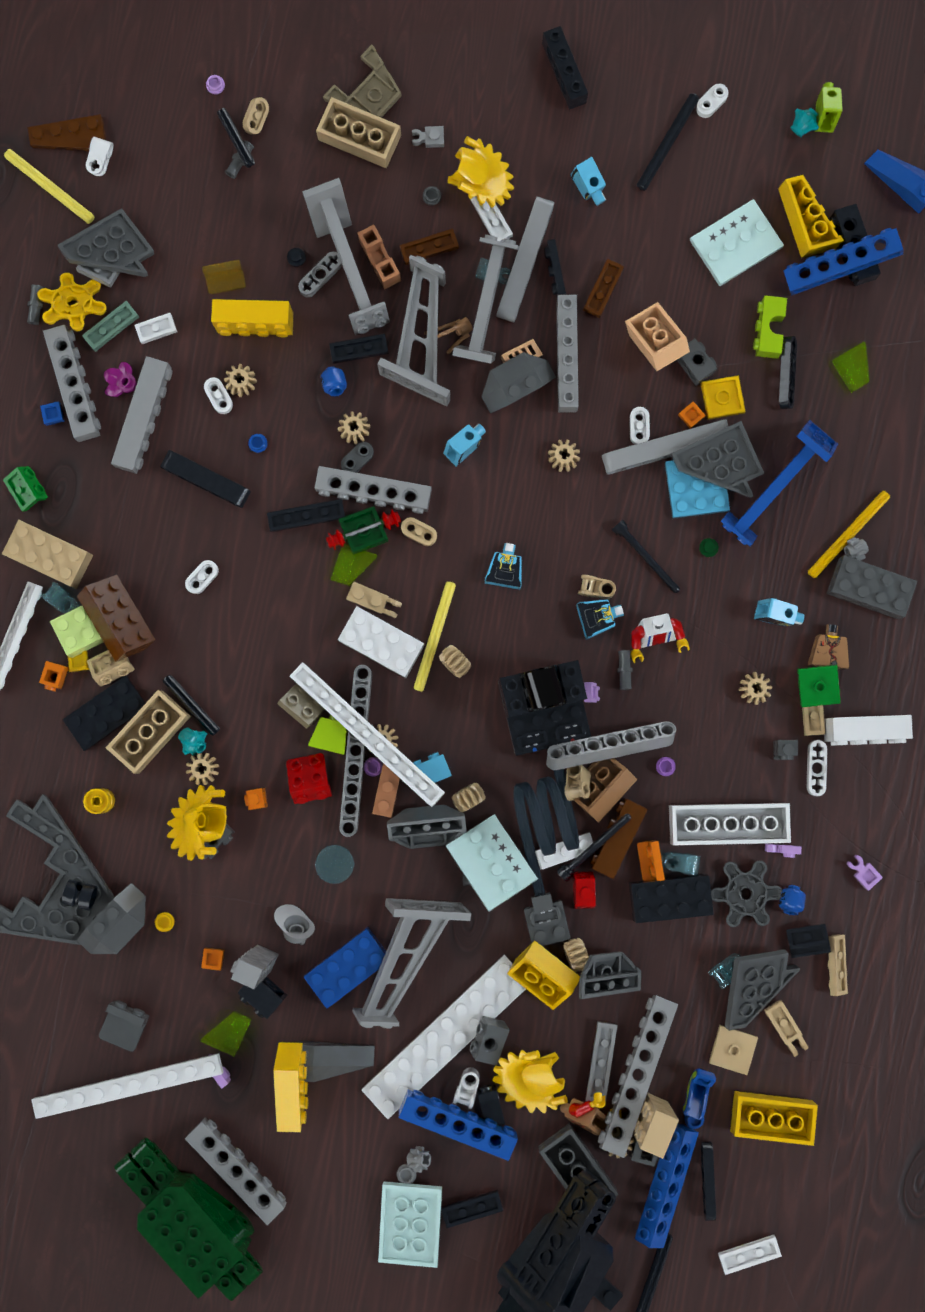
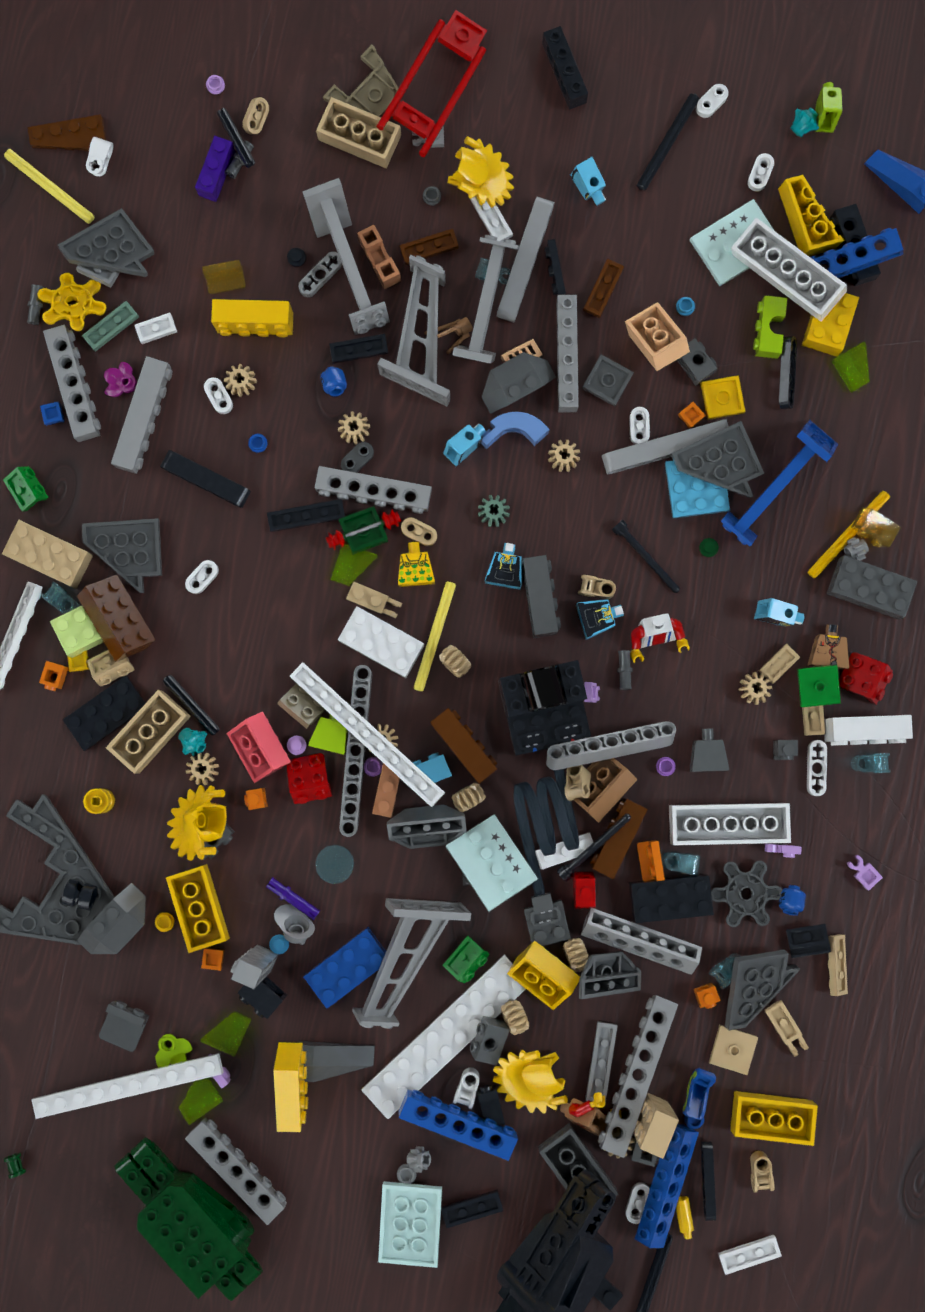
(14, 1165): none -> dark green bush
(127, 547): none -> dark grey wing
(172, 1054): none -> lime plate
(197, 908): none -> yellow brick
(199, 1100): none -> clear neon green wing
(213, 171): none -> dark purple brick
(258, 747): none -> coral slope
(279, 944): none -> dark azure plate
(292, 898): none -> dark purple pin
(296, 745): none -> lavender plate
(415, 567): none -> yellow torso
(461, 37): none -> red plate
(463, 745): none -> reddish brown brick
(466, 960): none -> green bracket
(501, 511): none -> sand green gear
(515, 1017): none -> tan gear
(517, 422): none -> medium blue arch
(540, 597): none -> dark grey brick
(607, 380): none -> dark grey plate
(636, 1202): none -> white plate
(641, 941): none -> light grey brick
(684, 1217): none -> yellow cylinder
(685, 306): none -> dark azure plate
(706, 996): none -> orange brick
(708, 754): none -> dark grey torso
(759, 173): none -> white plate
(761, 1175): none -> tan piece
(779, 663): none -> tan plate
(789, 269): none -> white brick
(832, 332): none -> yellow brick
(866, 677): none -> red bracket
(874, 763): none -> clear light blue piece
(875, 527): none -> clear yellow brick

